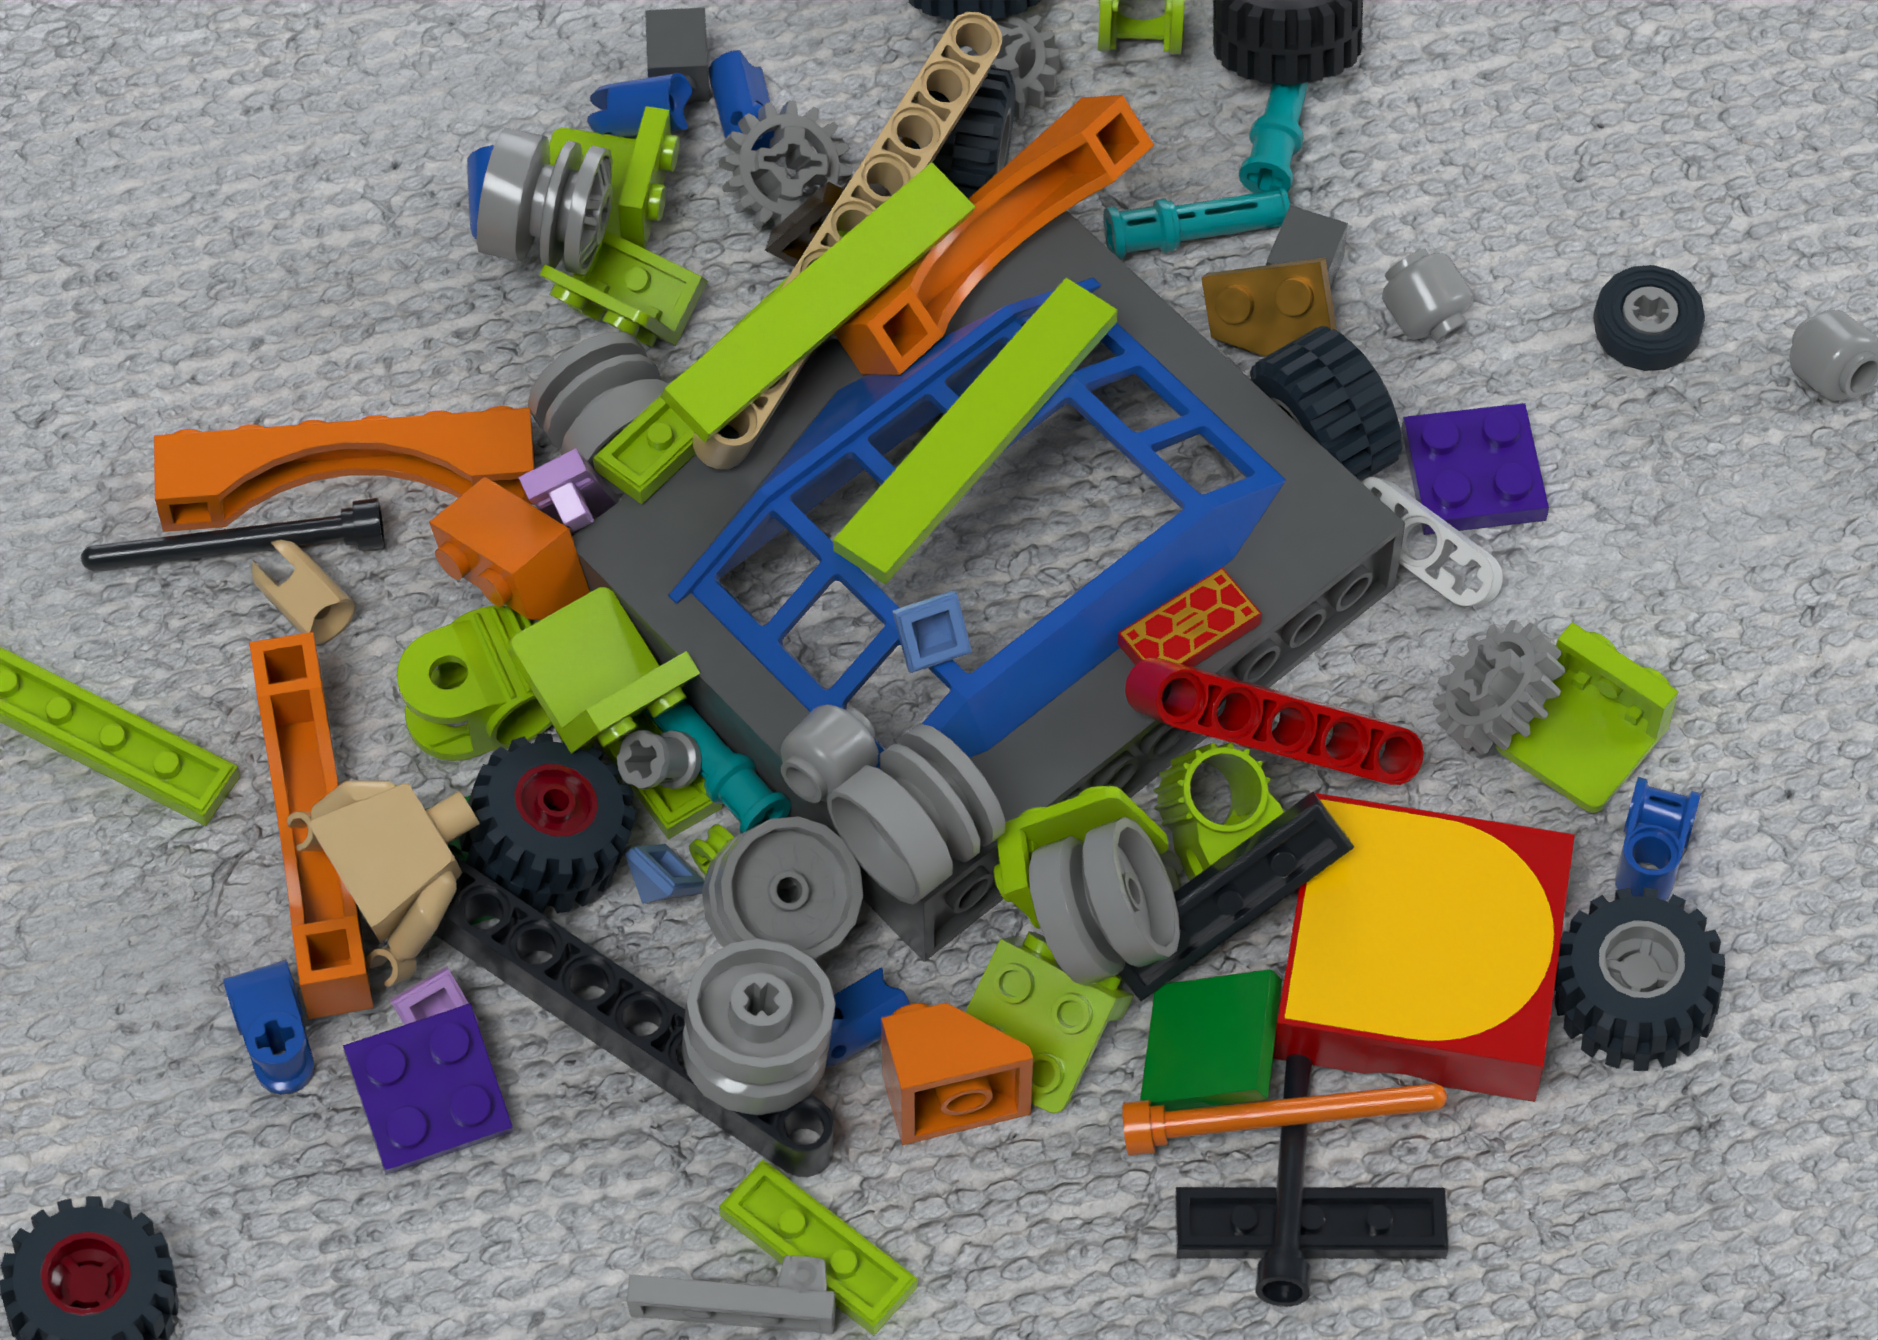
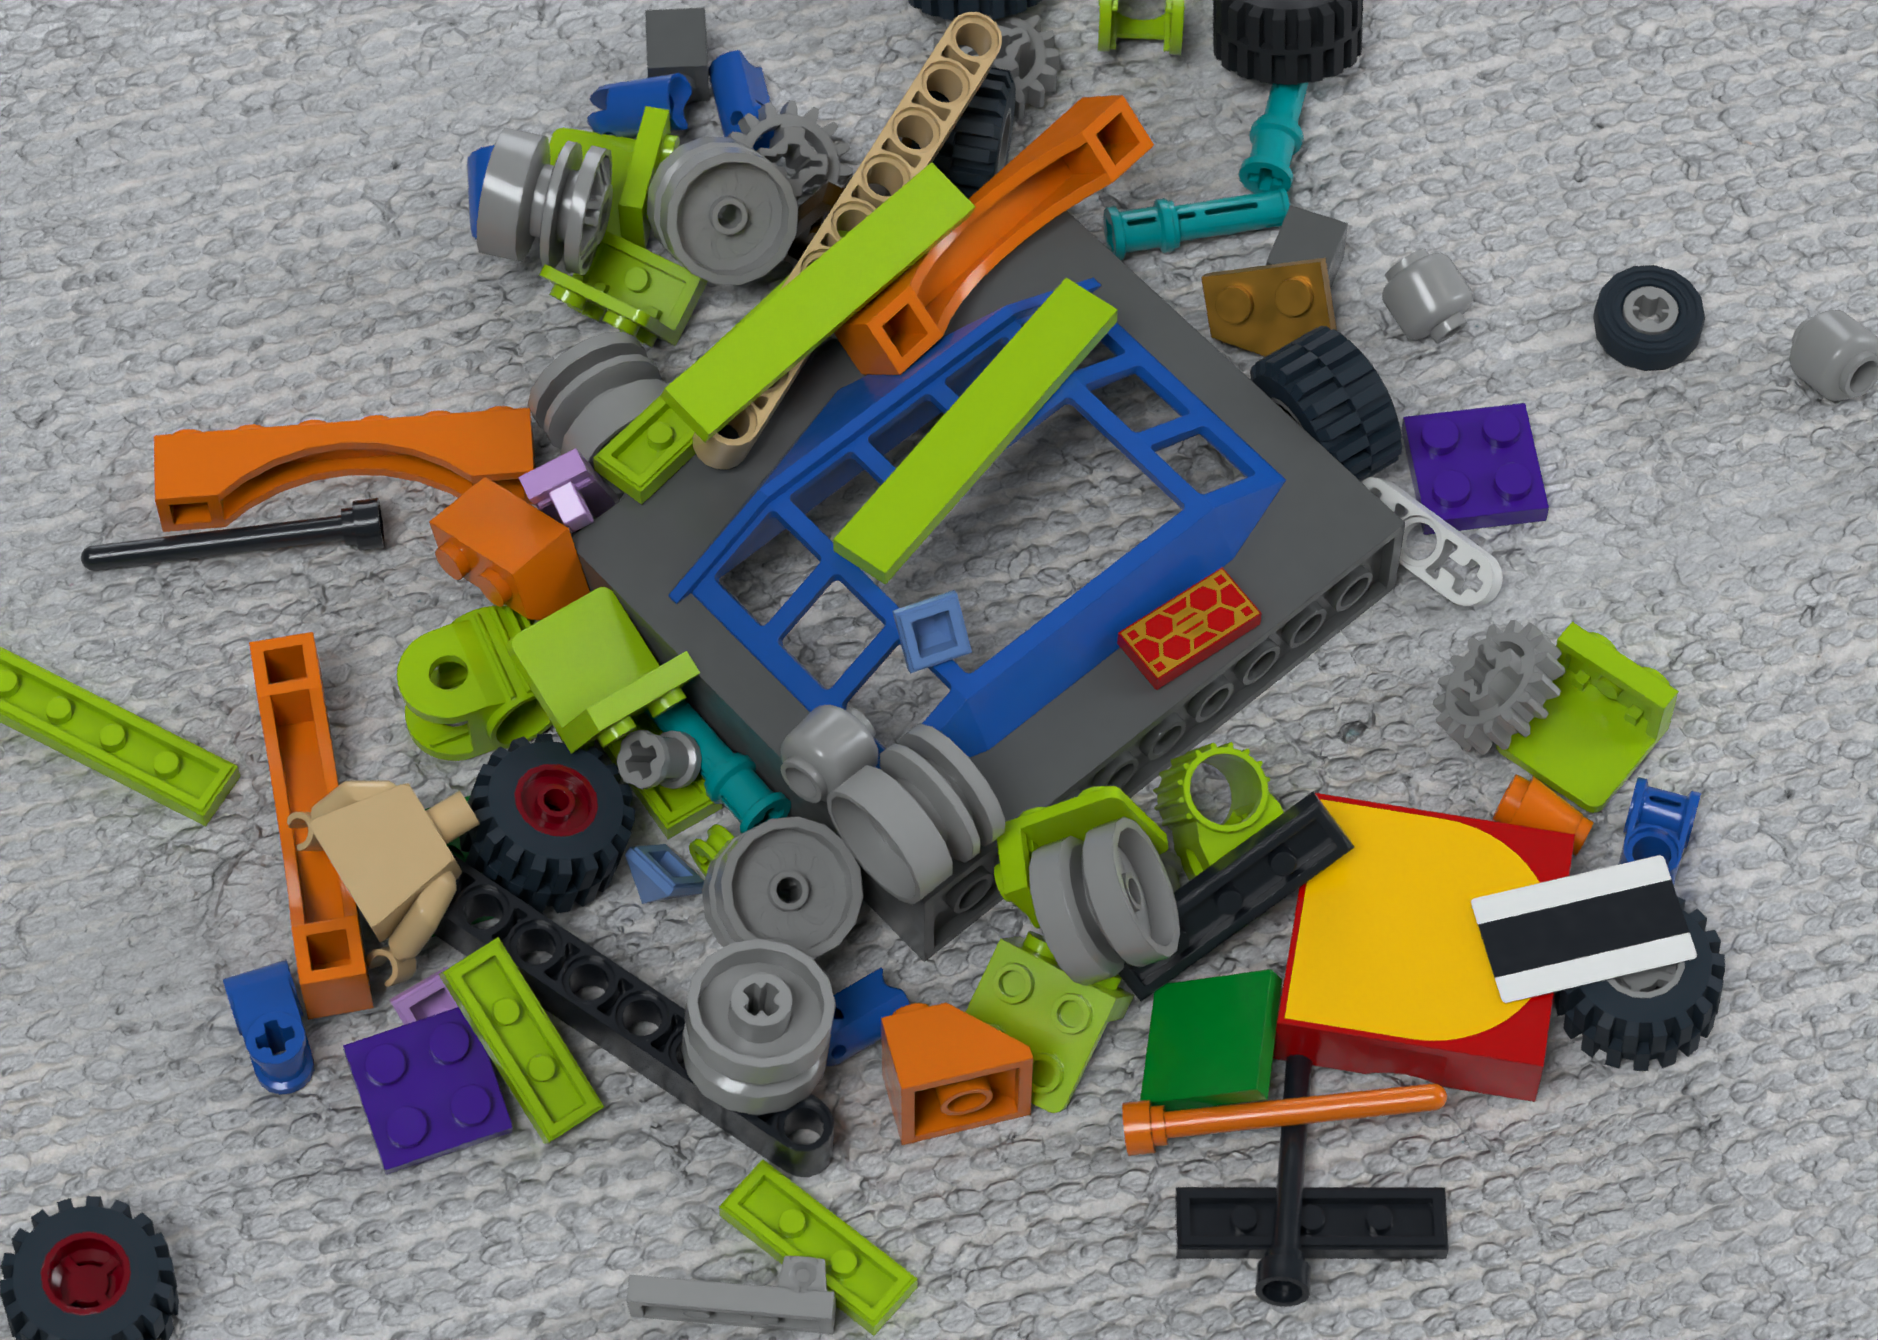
(308, 597): tan piece -> none
(521, 1040): none -> lime tile
(750, 232): none -> light grey wheel
(1250, 716): red beam -> none
(1539, 807): none -> orange cone
(1583, 929): none -> sticker

